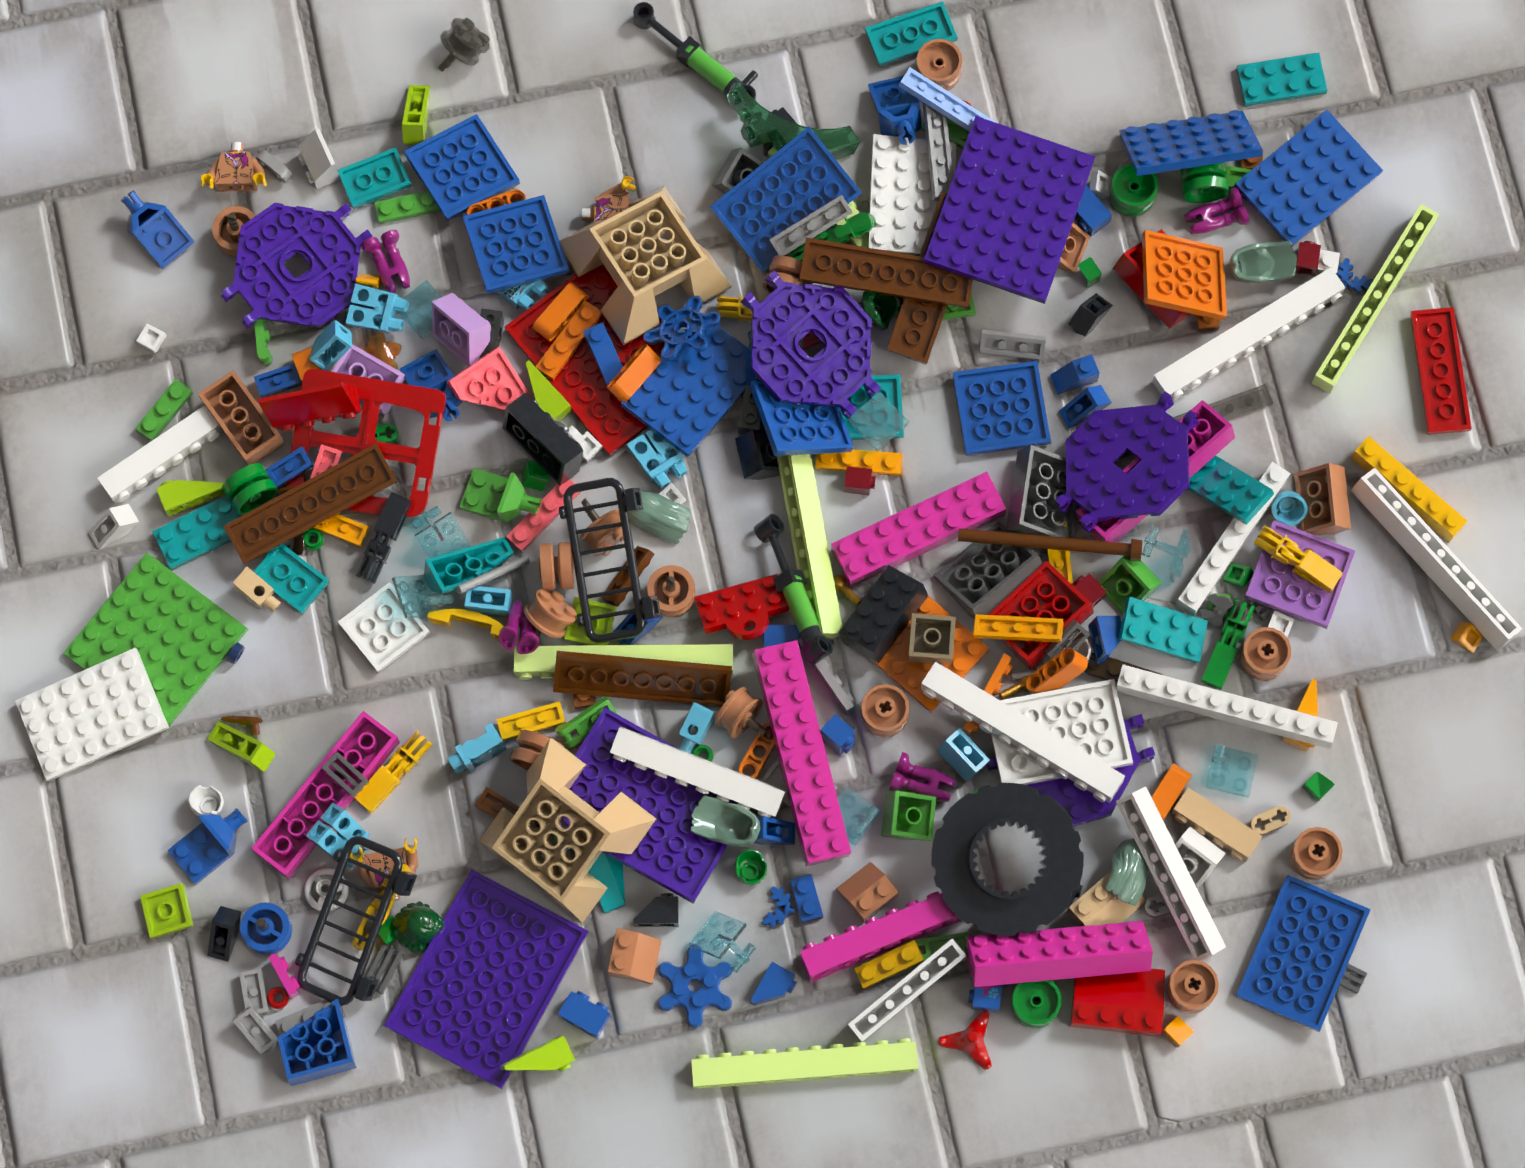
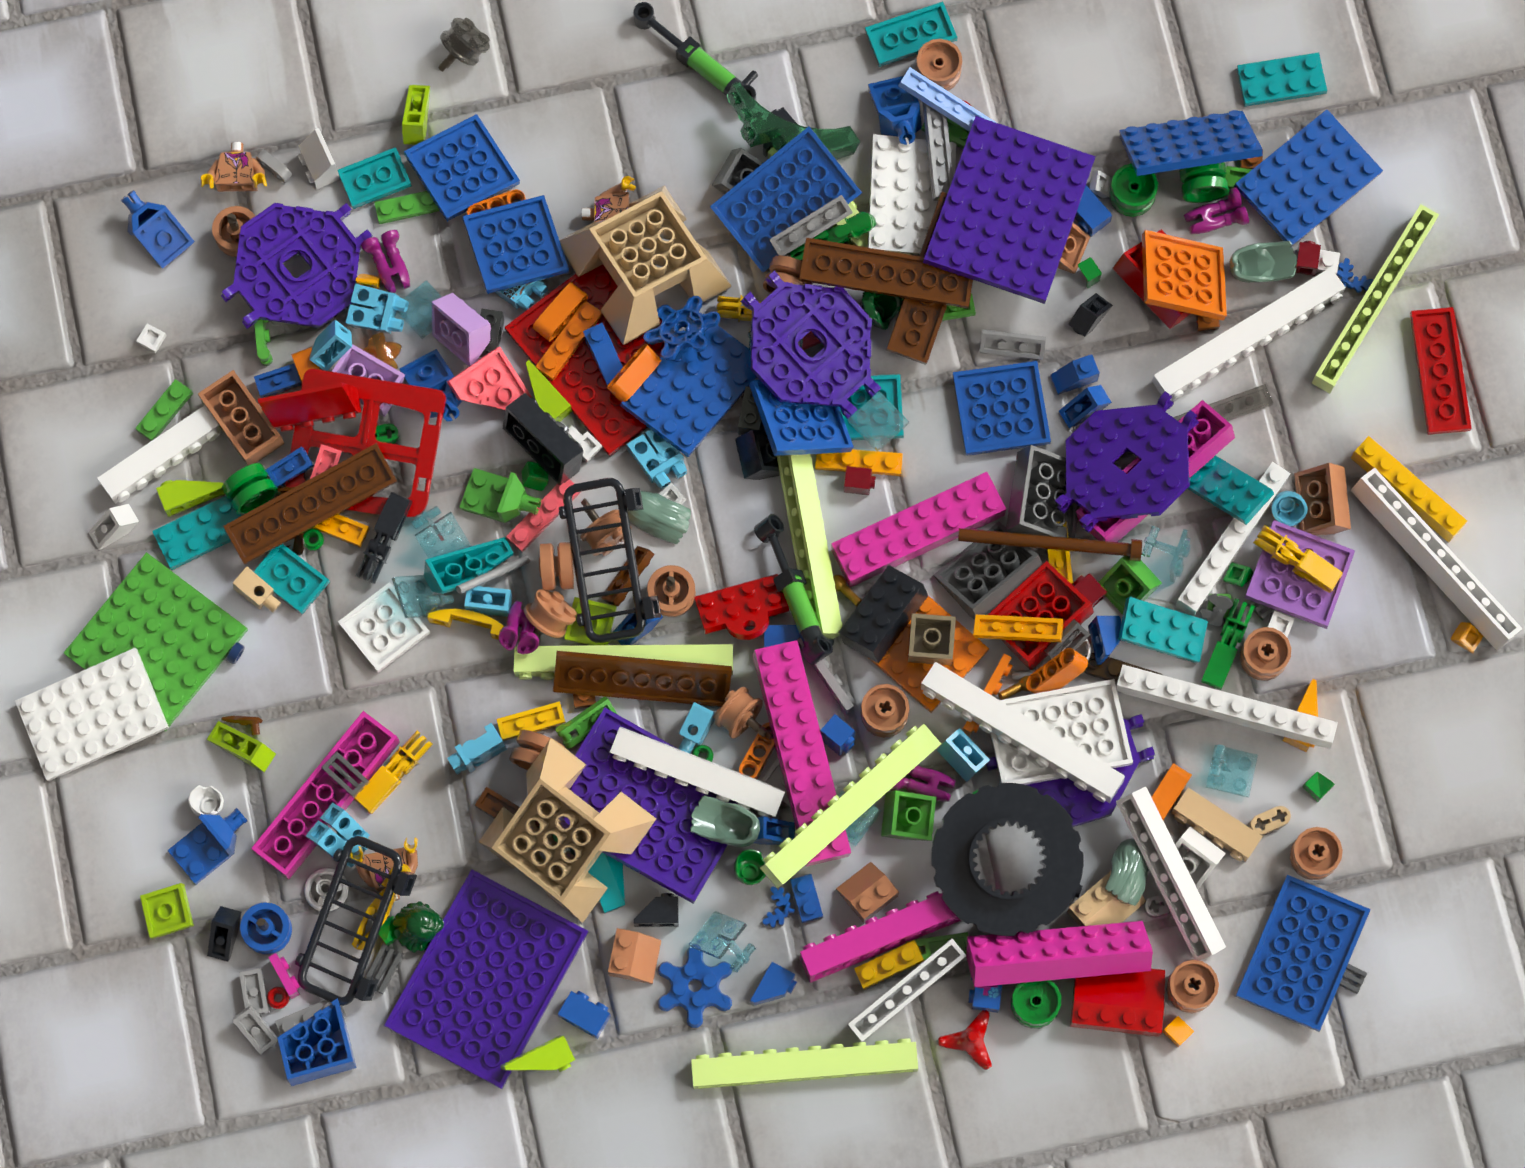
(850, 806): none -> yellowish green brick

